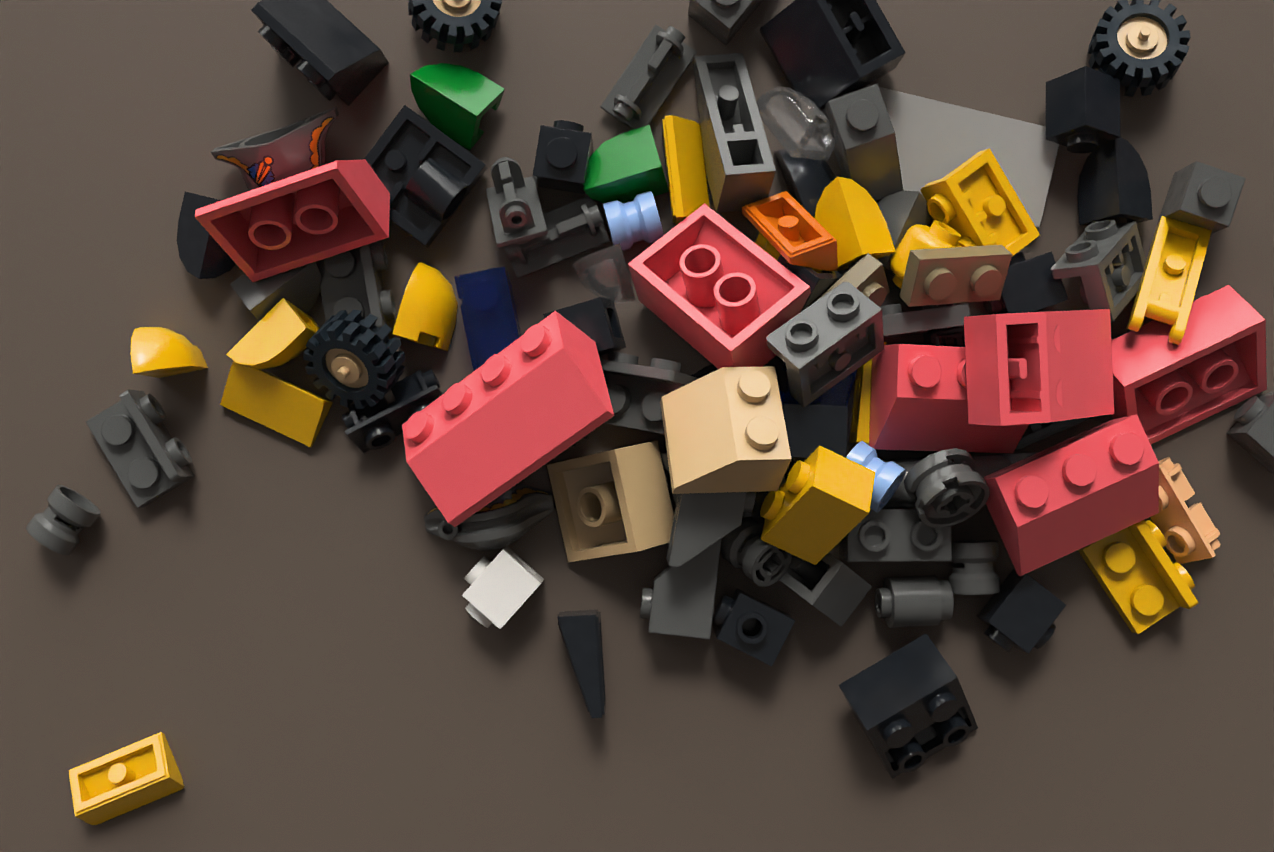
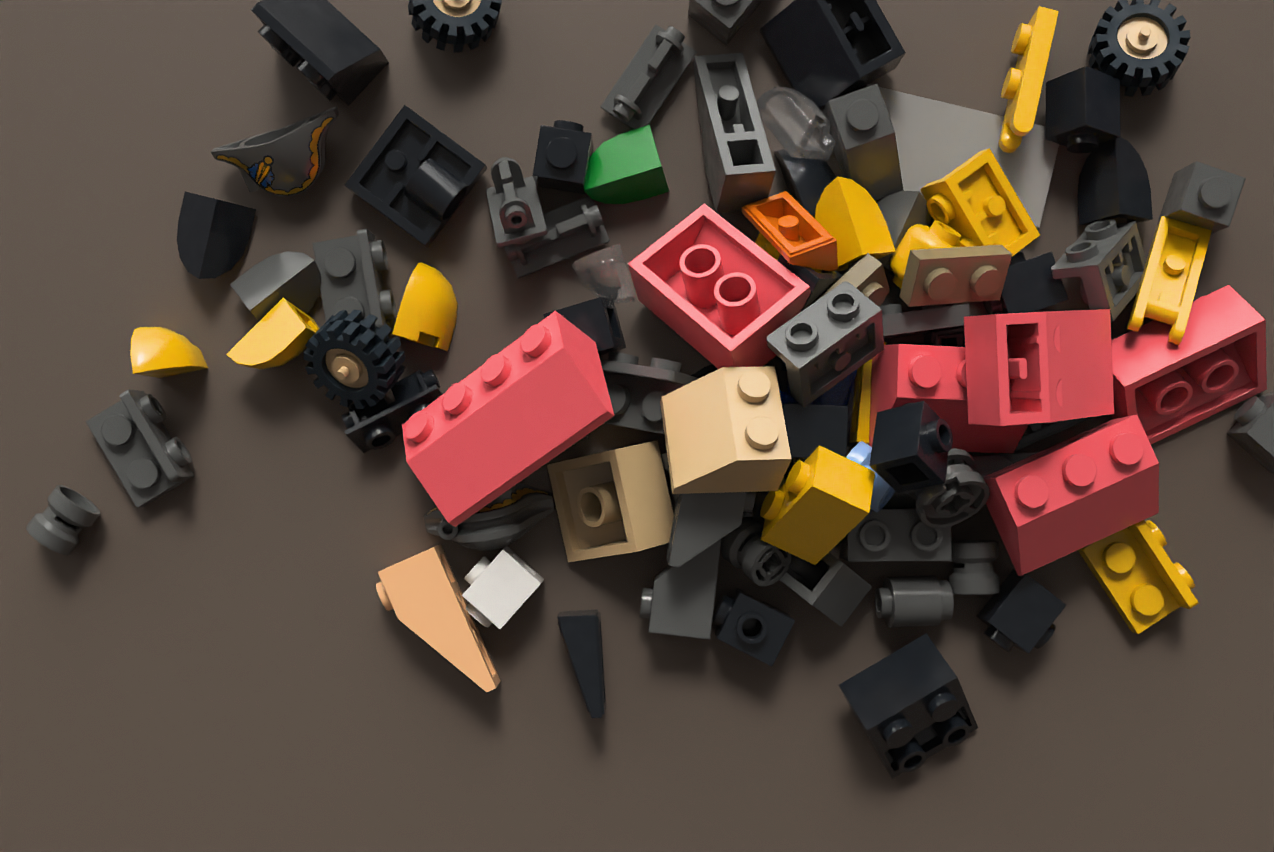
(124, 780): yellow slope -> none
(275, 403): yellow slope -> none
(300, 218): coral slope -> none
(433, 607): none -> light nougat slope
(455, 99): green brick -> none
(488, 312): clear blue brick -> none
(633, 220): light blue wheel -> none
(684, 166): yellow slope -> none
(911, 447): none -> black brick
(1025, 81): none -> yellow hinge
(1187, 530): light nougat hinge -> none

